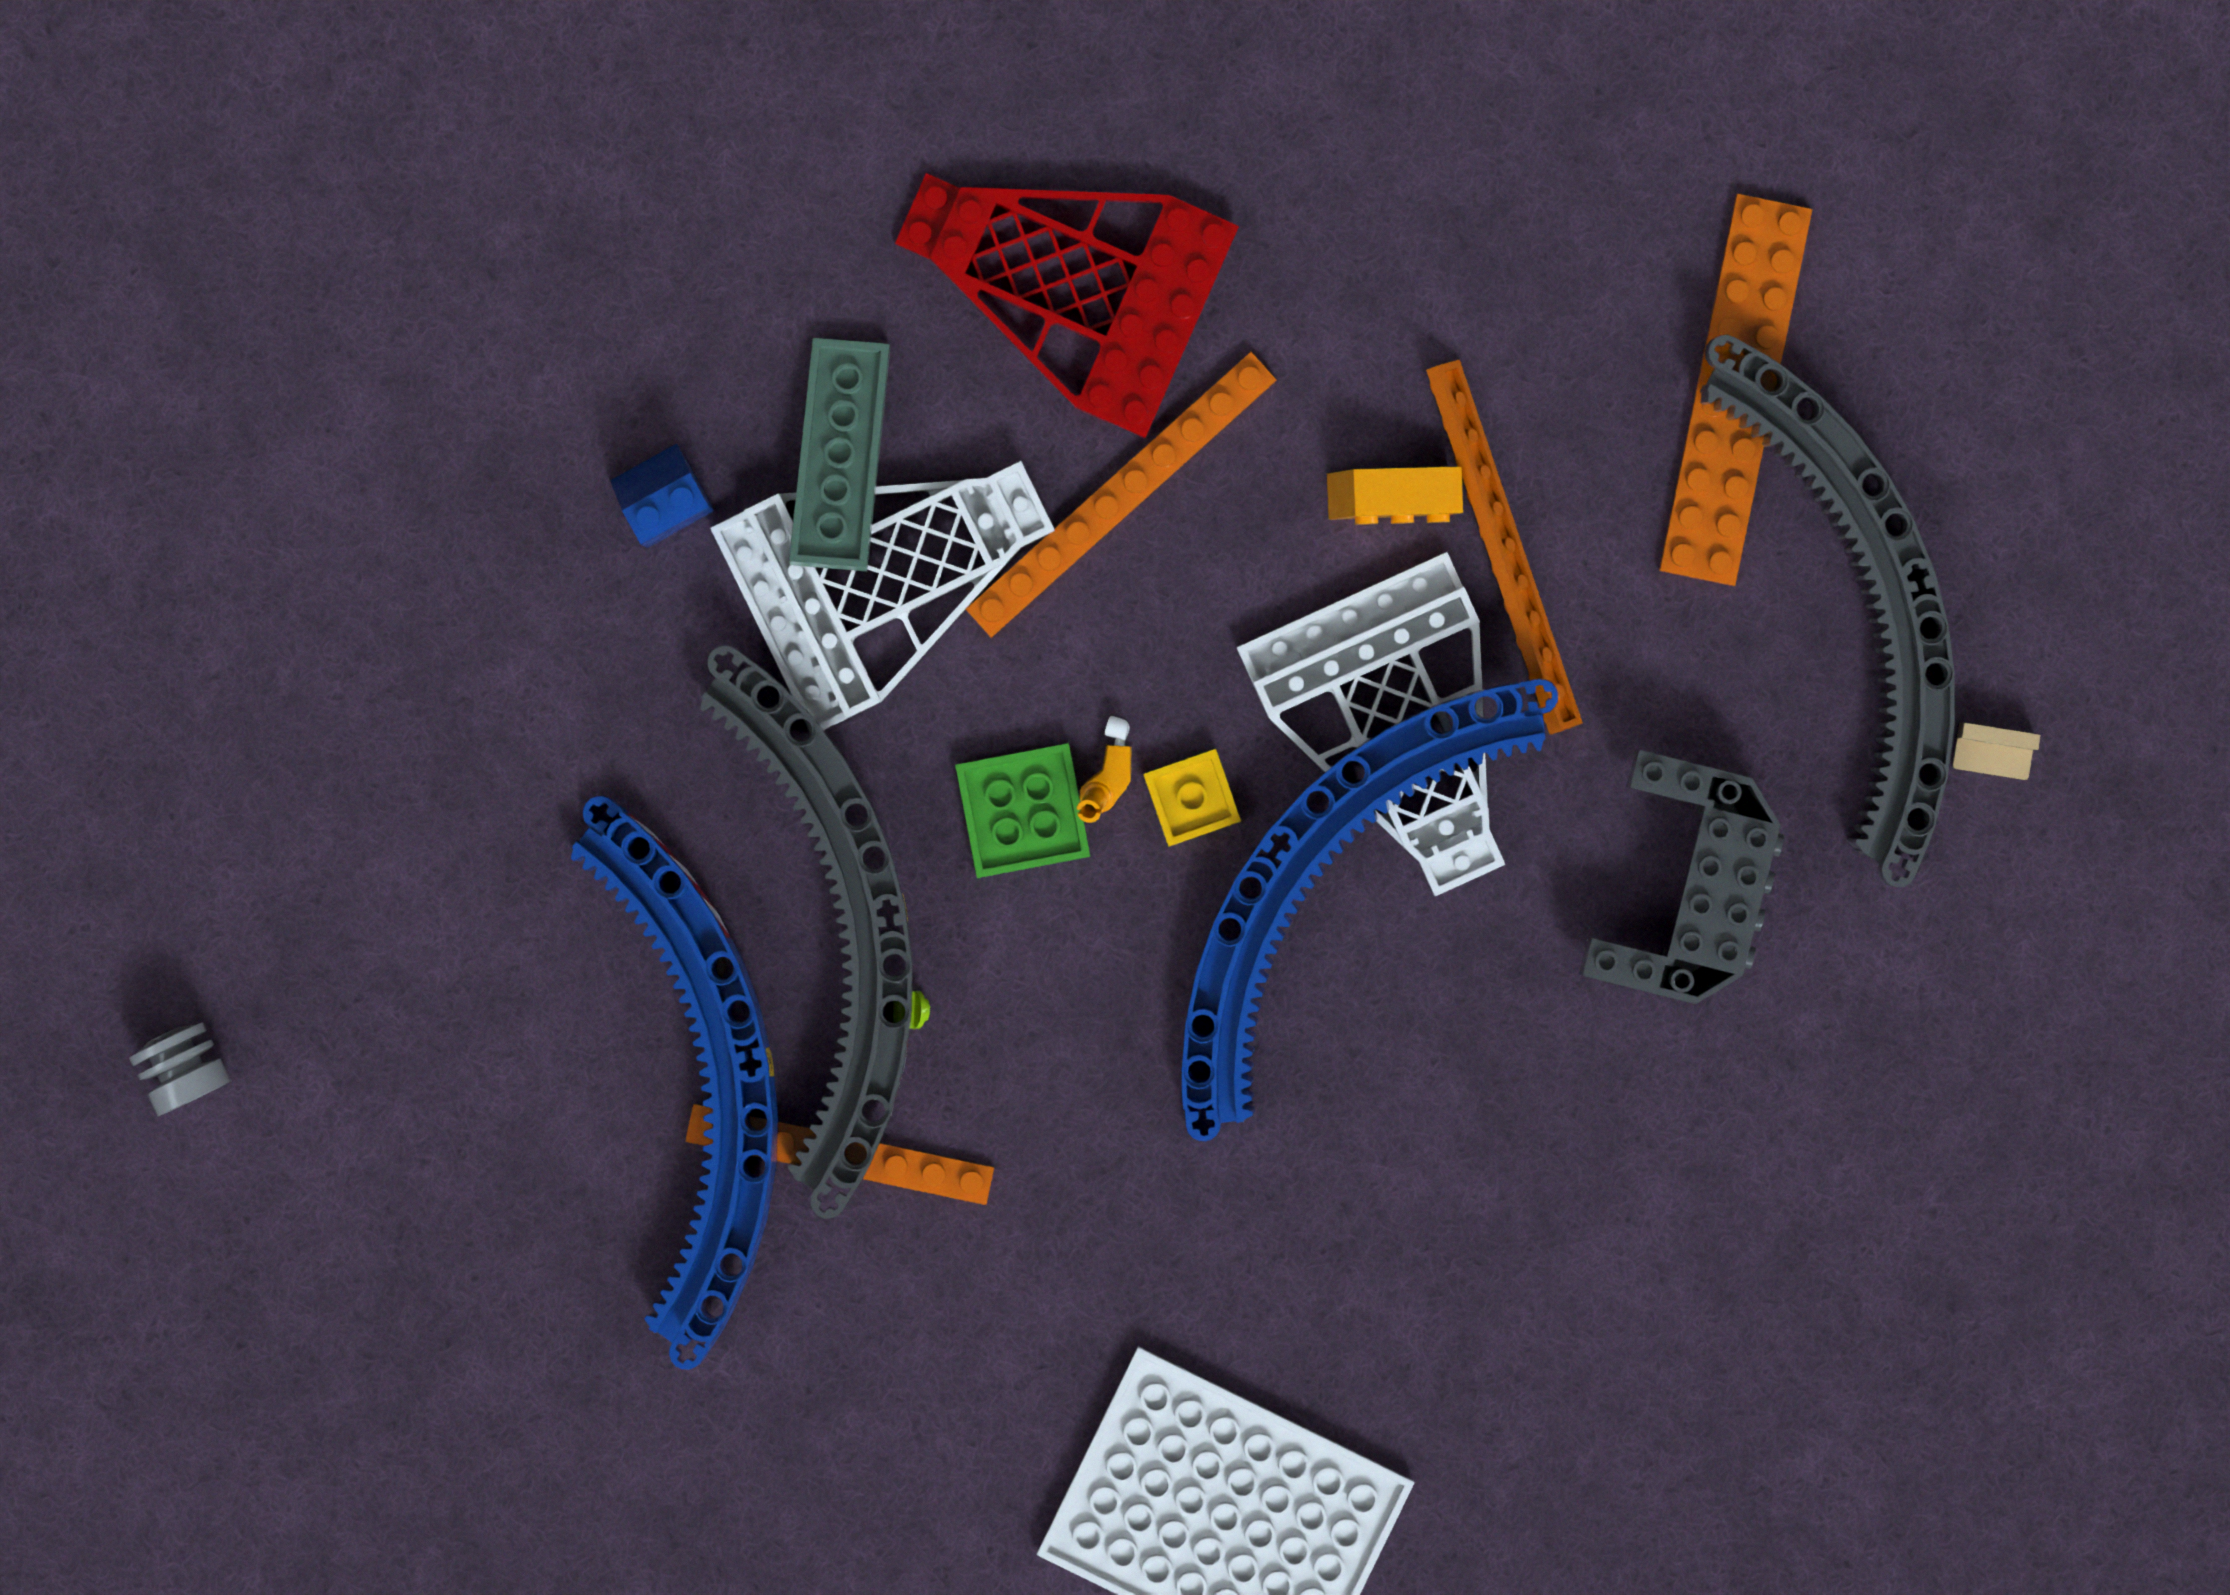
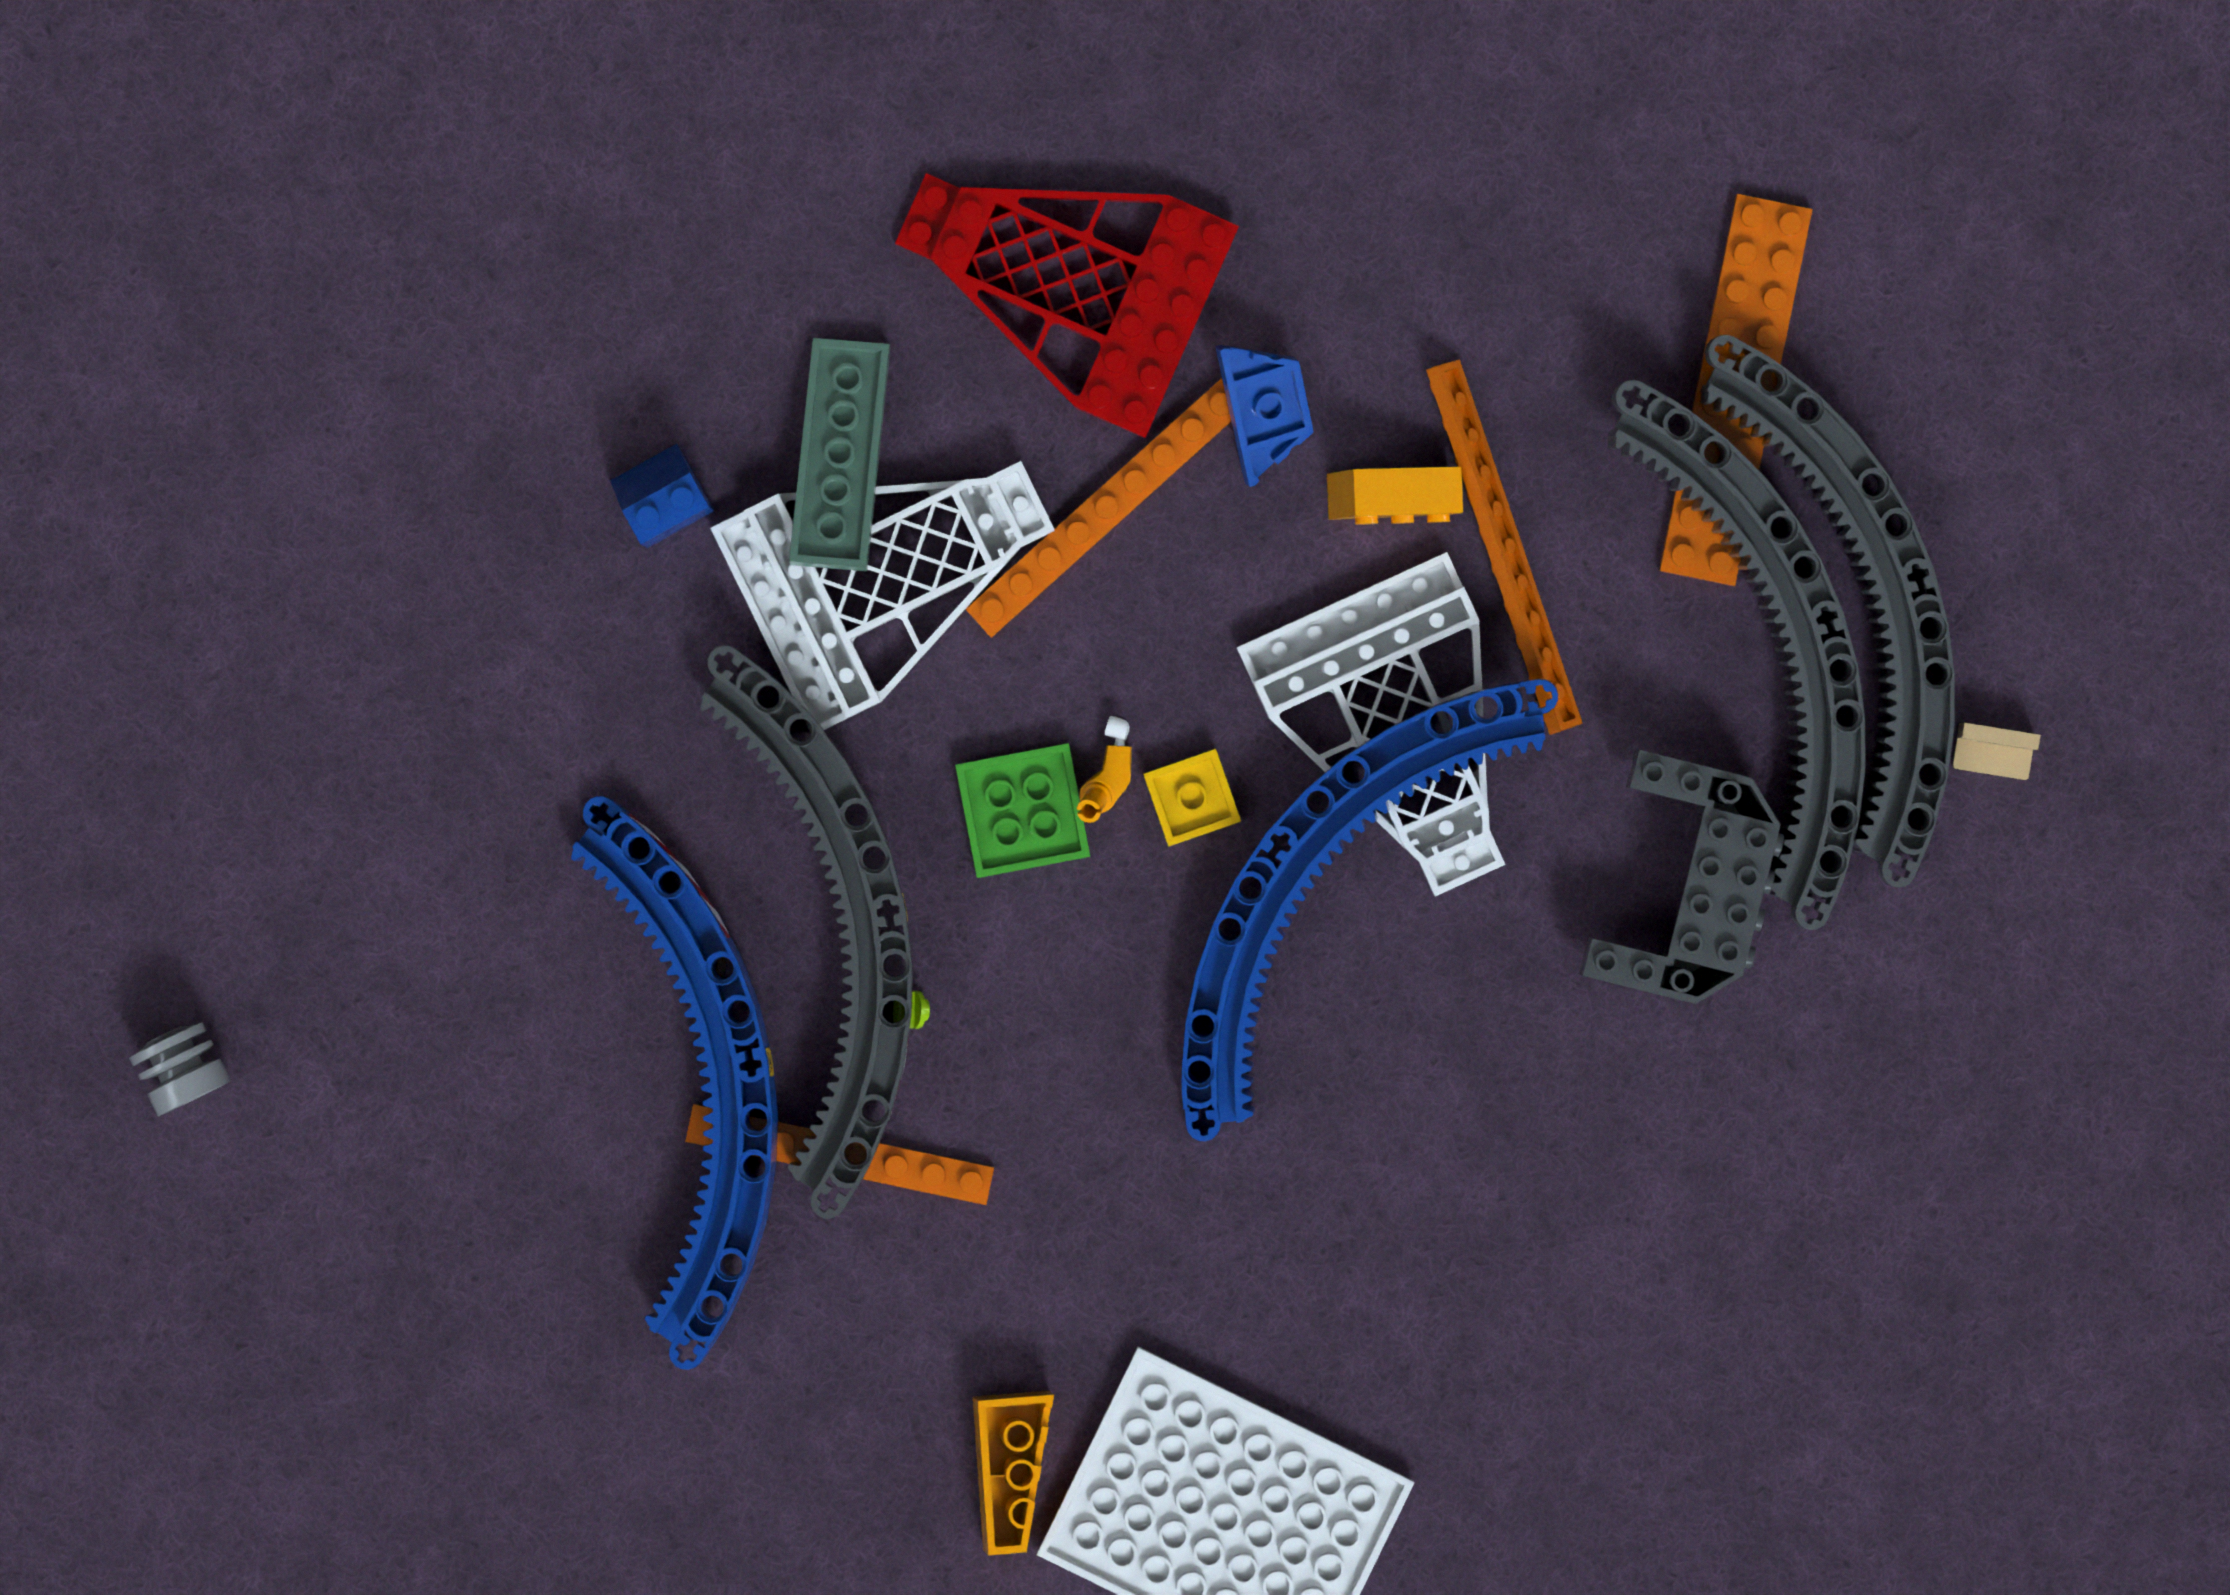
(1009, 1465): none -> light orange wedge
(1264, 406): none -> blue wing
(1744, 506): none -> dark grey gear

